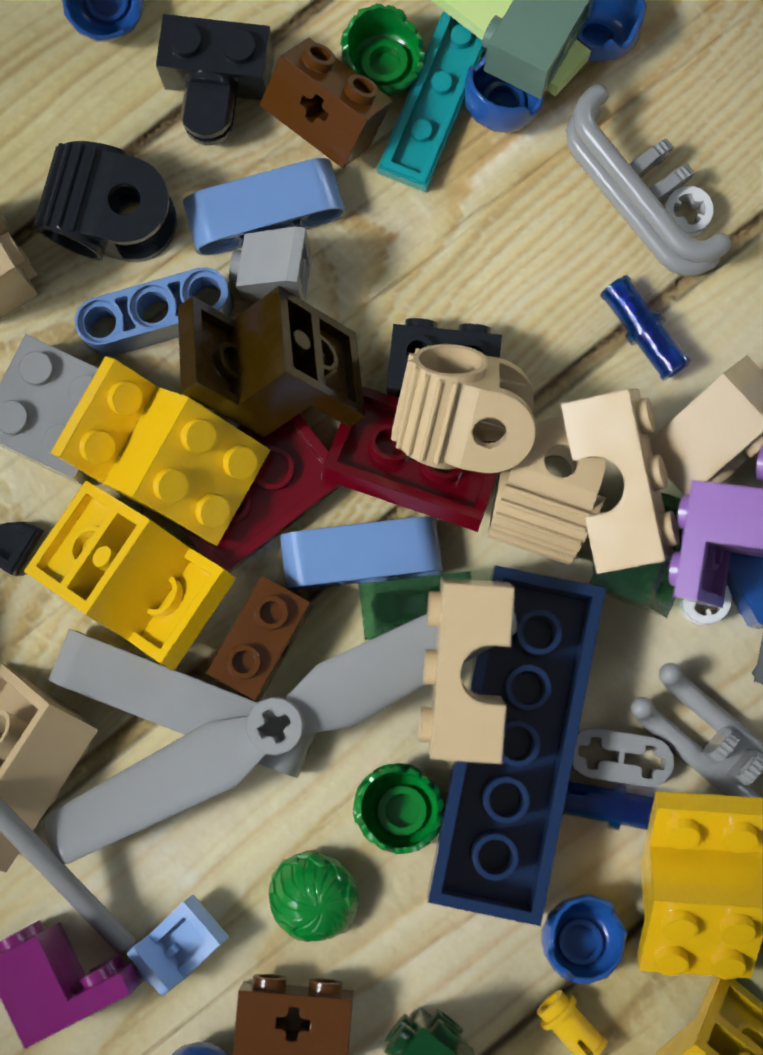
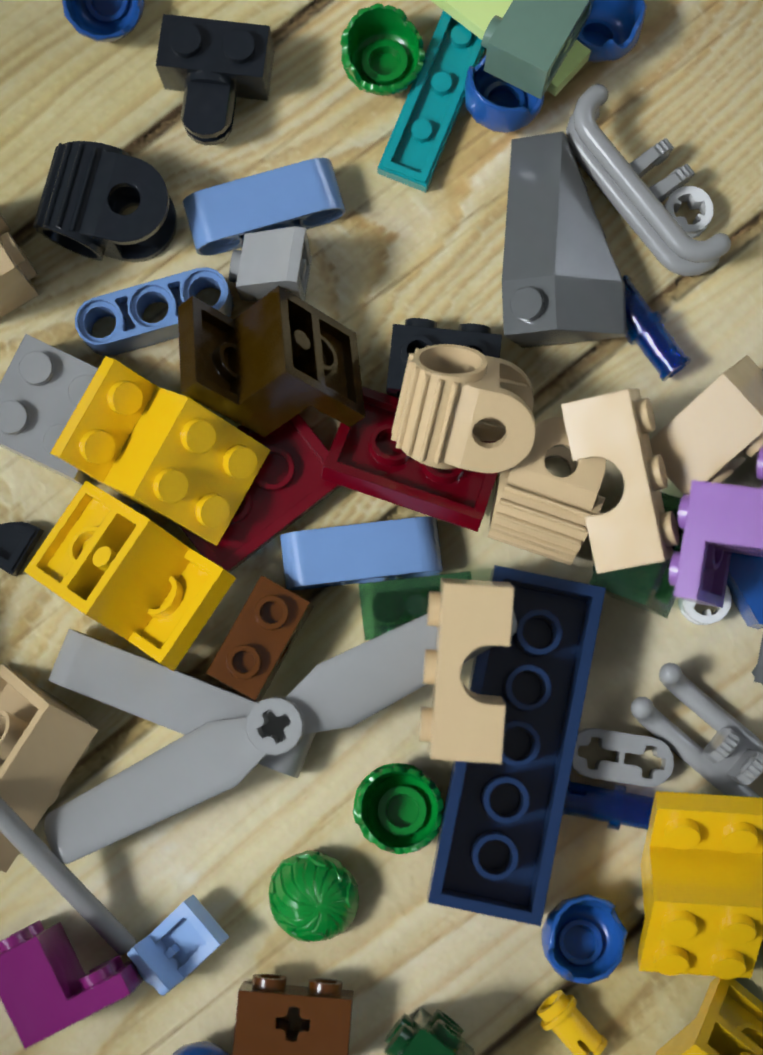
(325, 102): reddish brown brick -> none
(556, 256): none -> dark grey wedge

